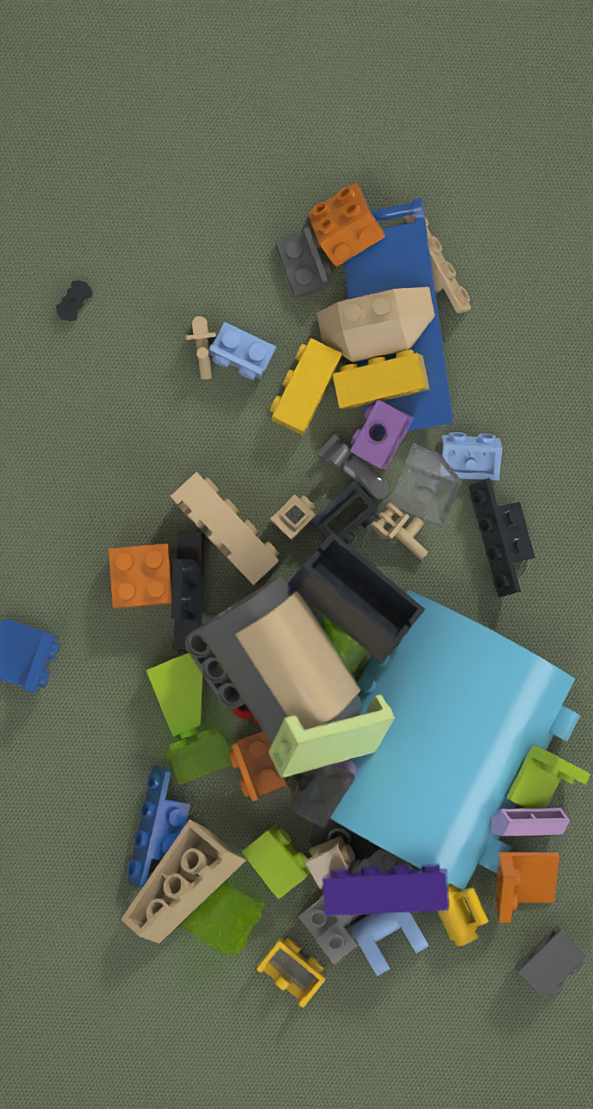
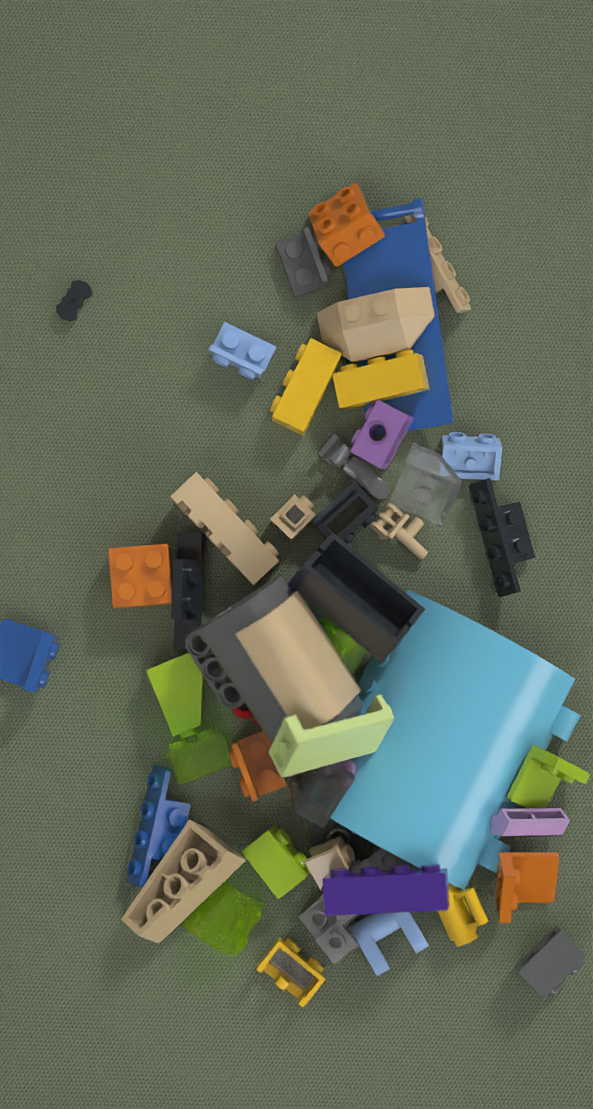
(201, 333): tan arm -> none

